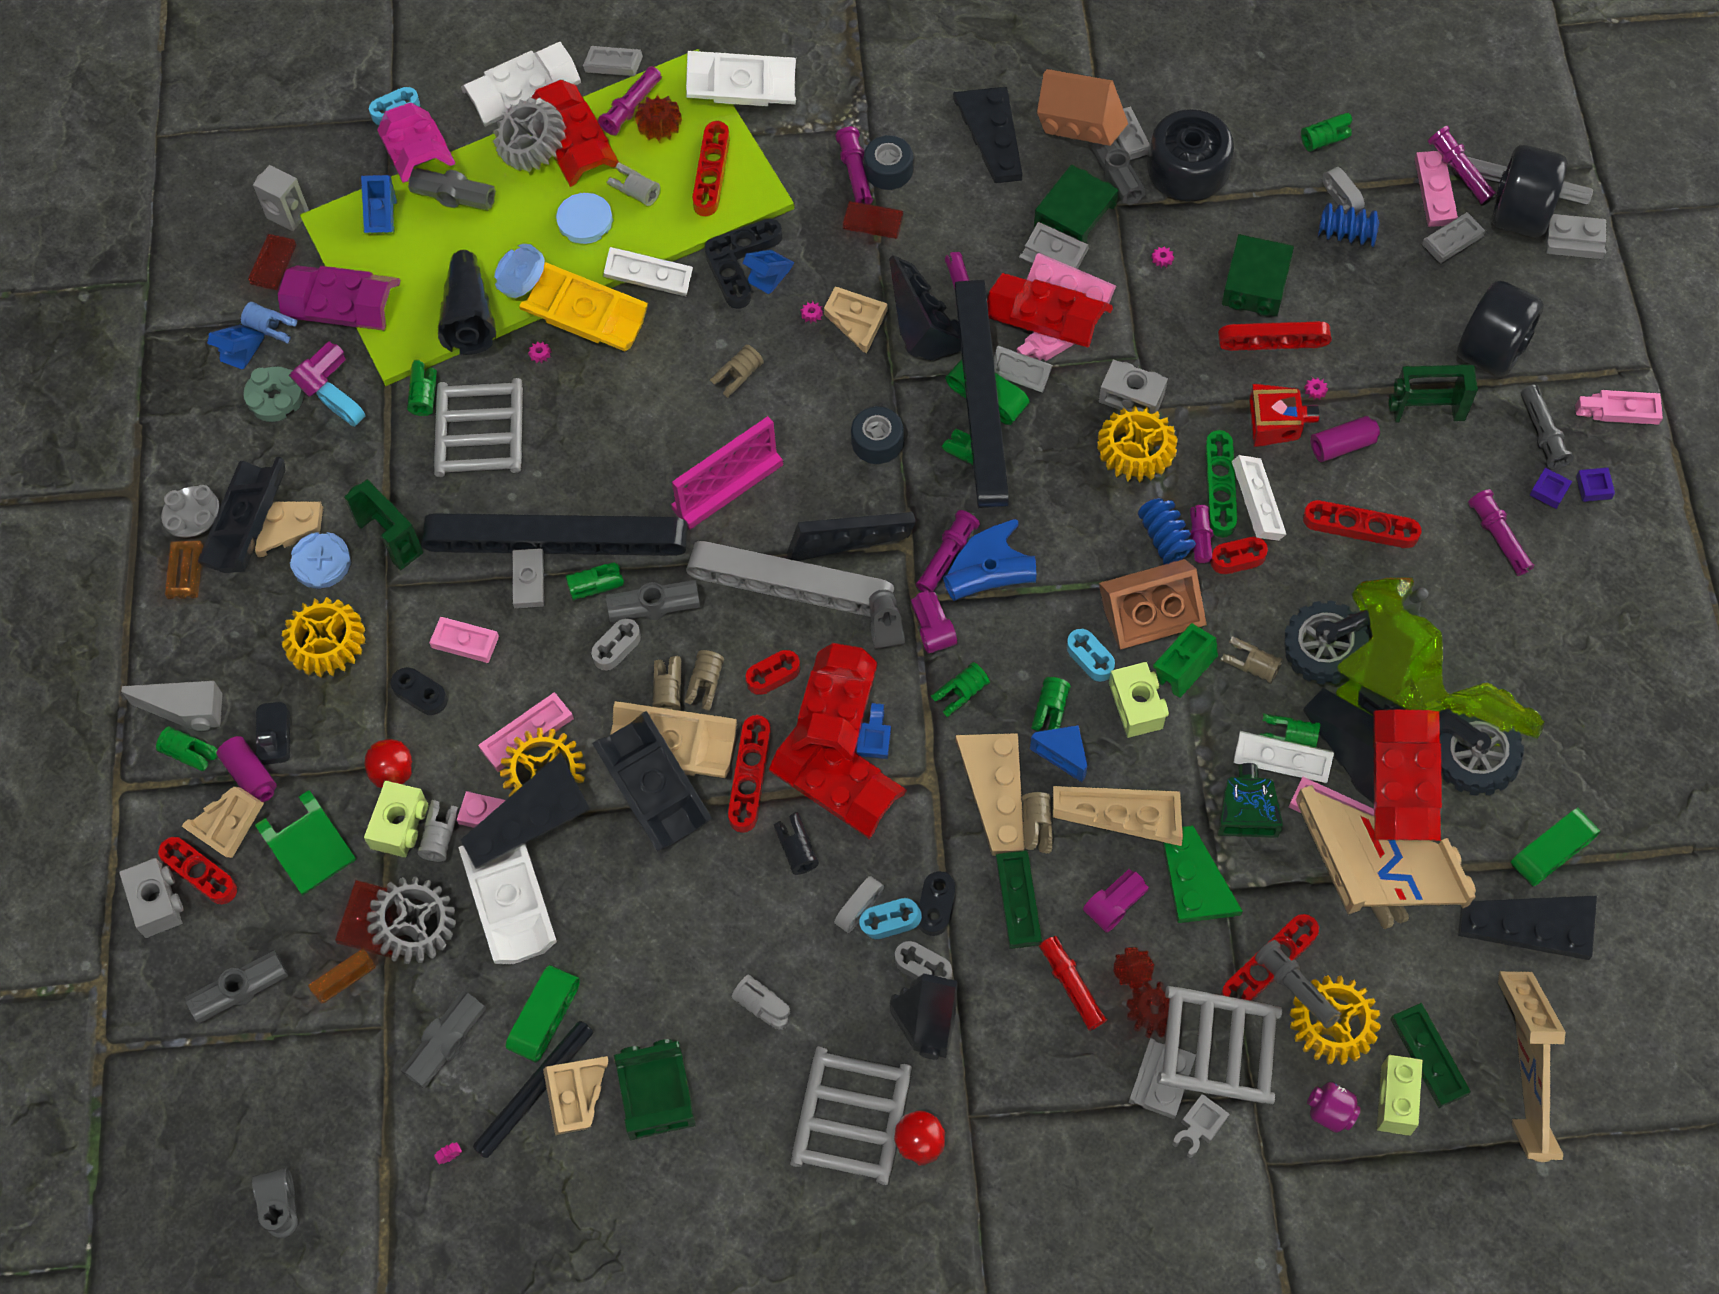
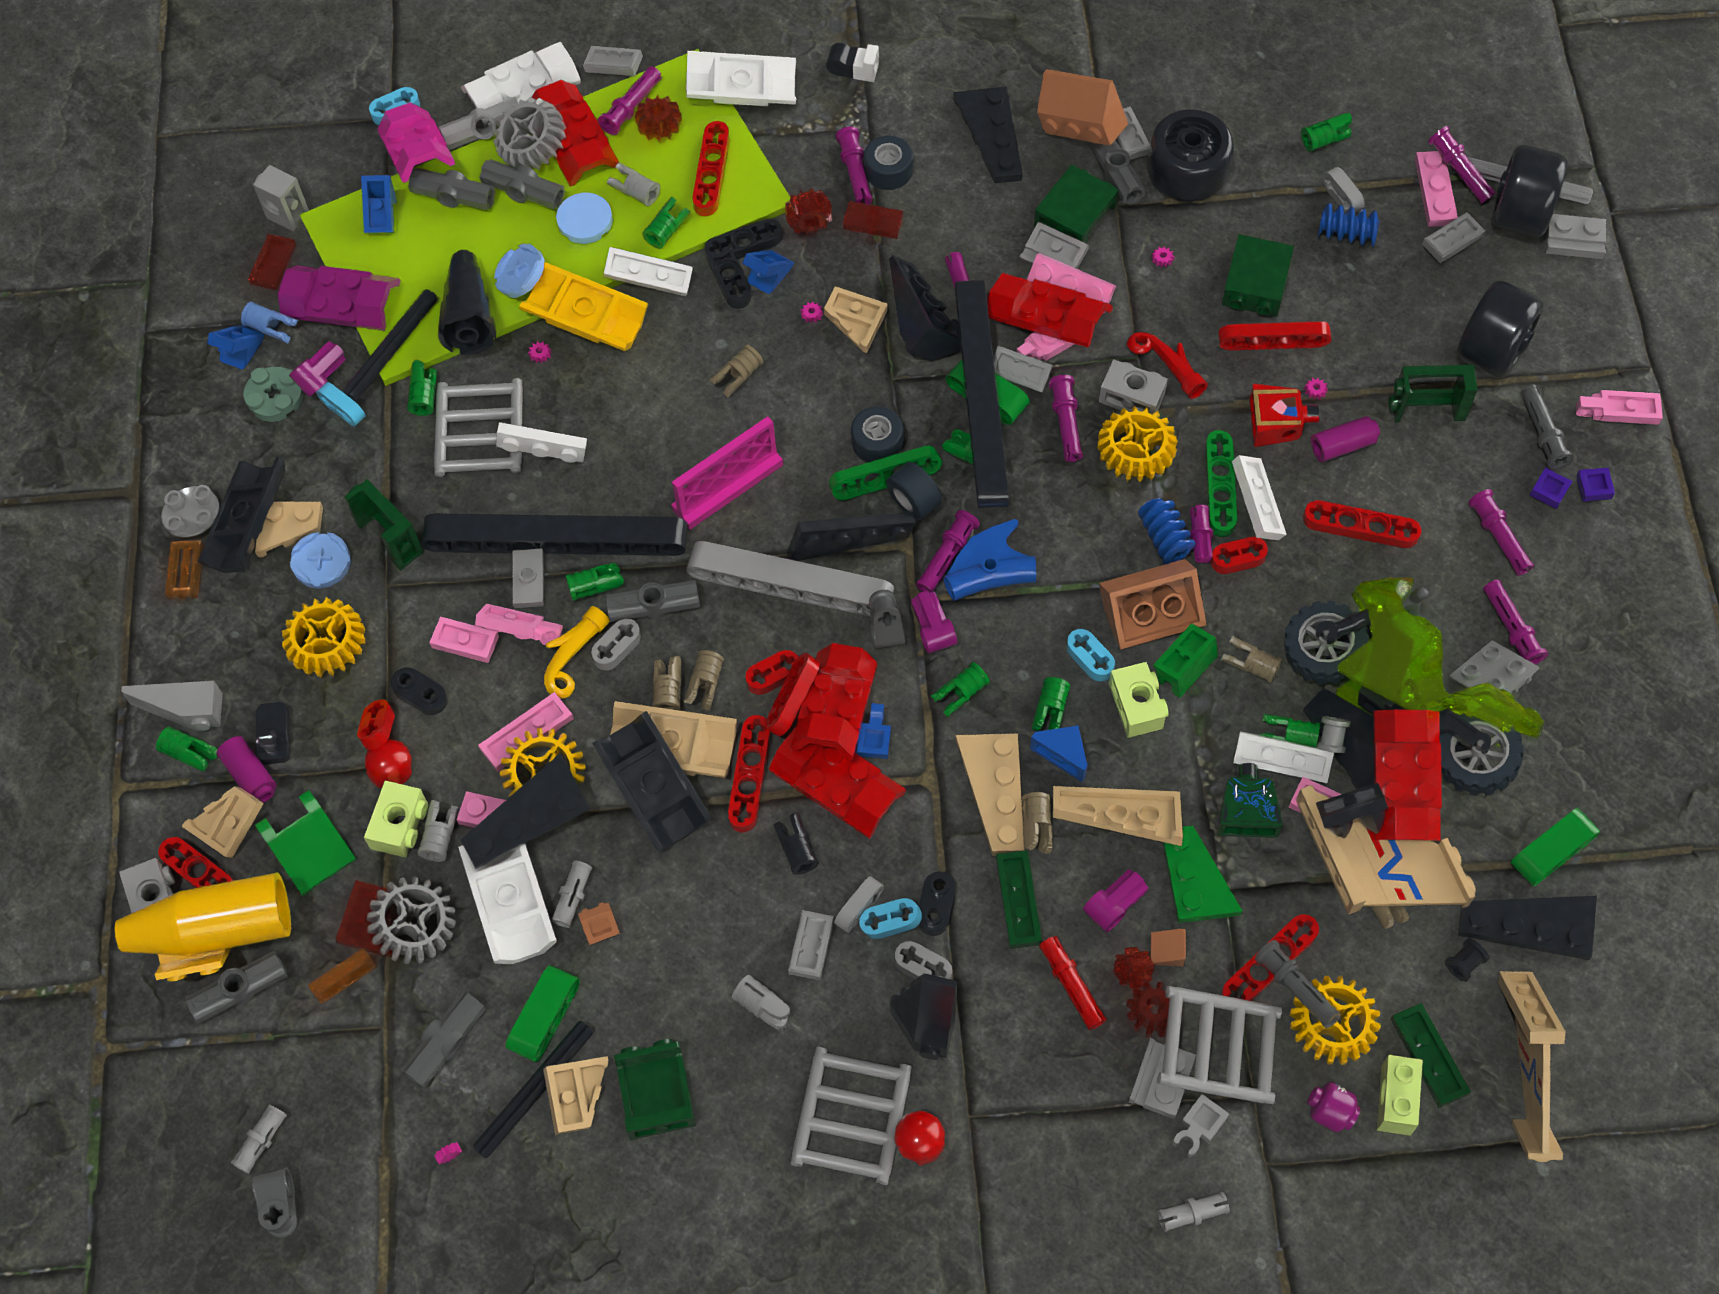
(202, 924): none -> yellow piece
(258, 1139): none -> light grey pin
(376, 724): none -> red beam
(390, 344): none -> black axle
(464, 130): none -> light grey piece
(518, 623): none -> bright pink hinge
(522, 184): none -> dark grey piece
(541, 442): none -> white plate
(570, 643): none -> yellow plant
(571, 894): none -> light grey pin
(598, 923): none -> nougat tile
(664, 225): none -> green hinge
(792, 694): none -> red beam
(808, 211): none -> clear red gear
(811, 945): none -> light grey plate
(853, 61): none -> leg
(884, 469): none -> green beam
(914, 490): none -> black wheel
(1065, 406): none -> magenta pin
(1168, 947): none -> nougat slope
(1191, 382): none -> red plant
(1193, 1211): none -> light grey pin
(1333, 734): none -> light grey bush
(1364, 803): none -> black tile
(1467, 959): none -> black bush
(1495, 666): none -> light grey hinge
(1521, 635): none -> magenta pin

